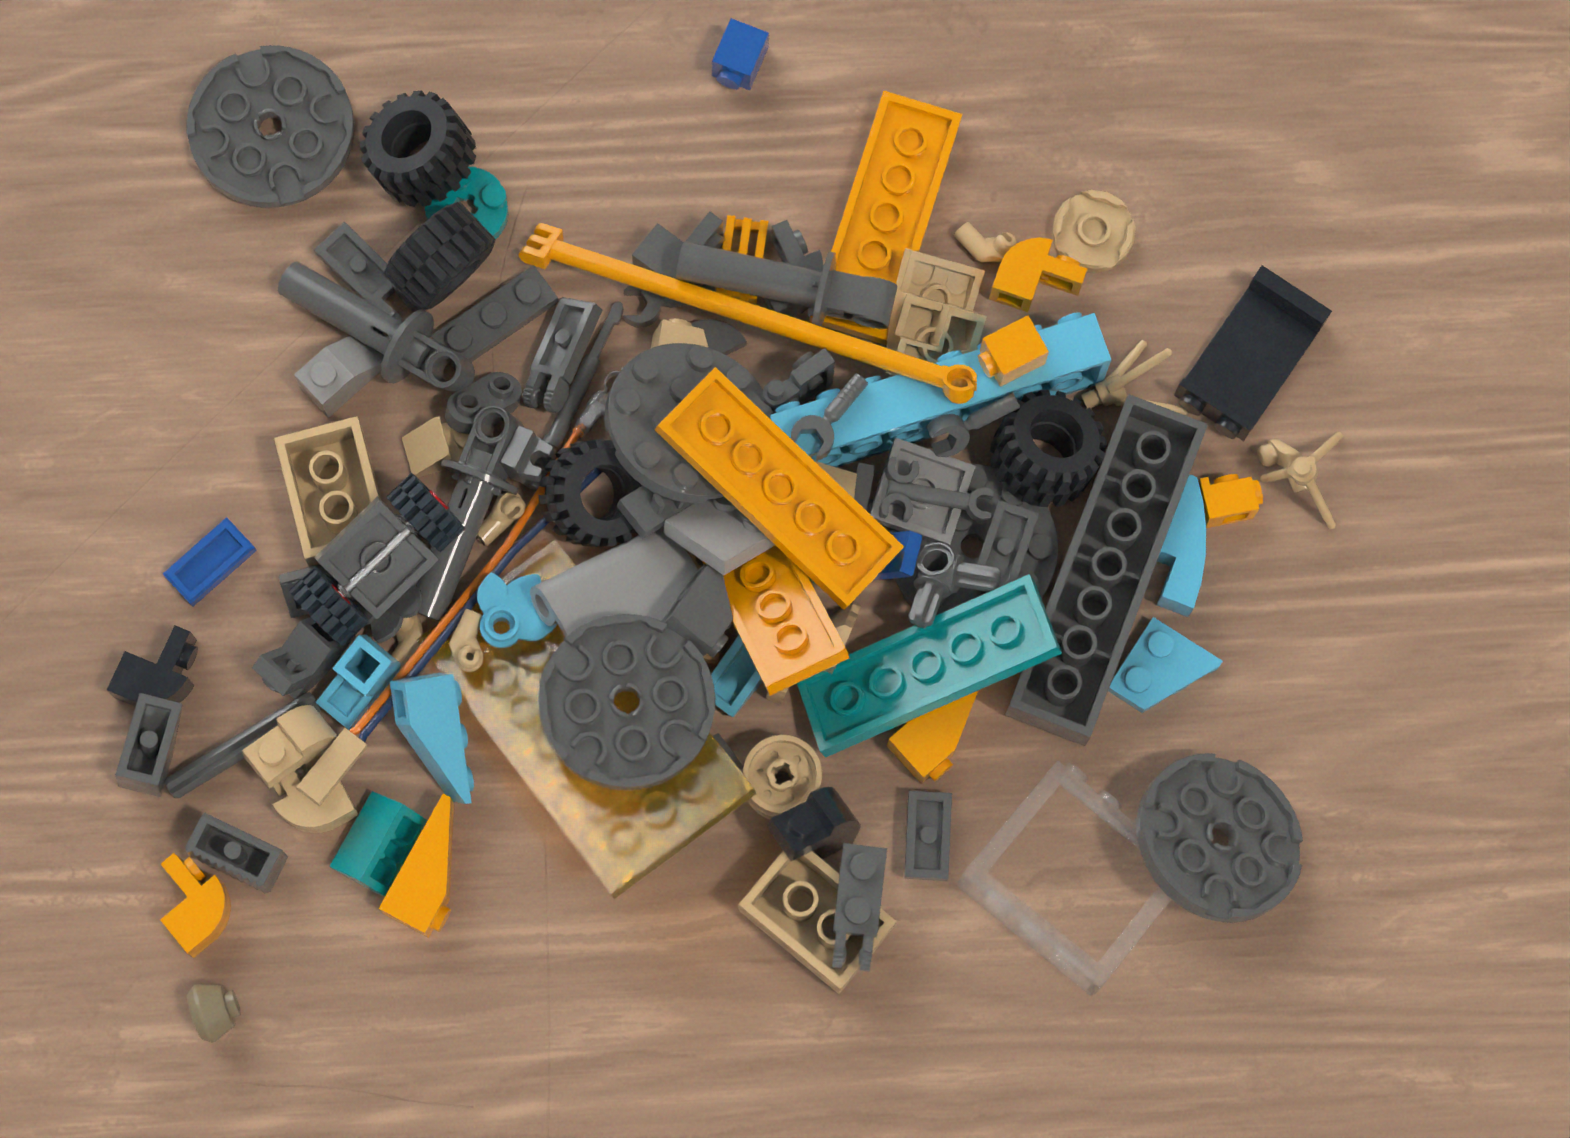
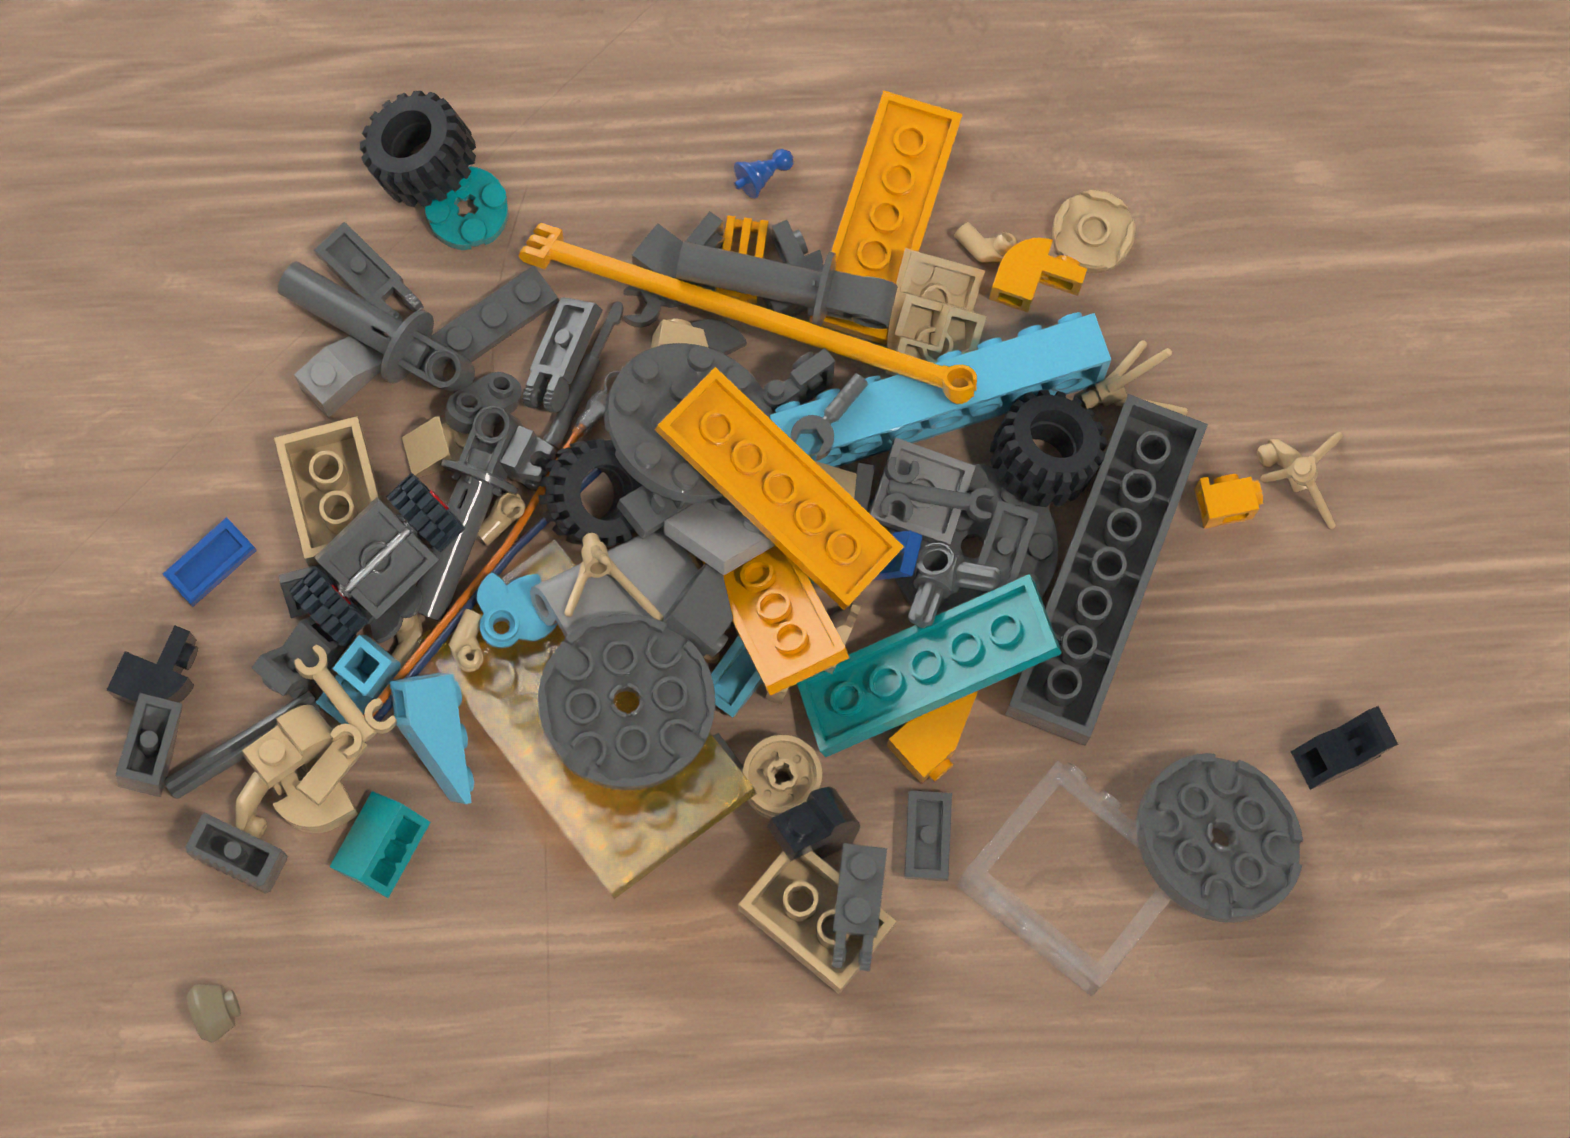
(203, 913): light orange brick -> none
(247, 807): none -> tan arm
(277, 167): dark grey plate -> none
(359, 726): none -> tan bar
(423, 883): light orange slope -> none
(439, 256): black tyre -> none
(598, 564): none -> tan plant
(739, 55): blue brick -> none
(754, 175): none -> blue piece
(958, 429): dark grey piece -> none
(1012, 351): light orange brick -> none
(1160, 667): medium azure wing -> none
(1184, 552): medium azure slope -> none
(1252, 354): black panel -> none
(1344, 748): none -> black brick

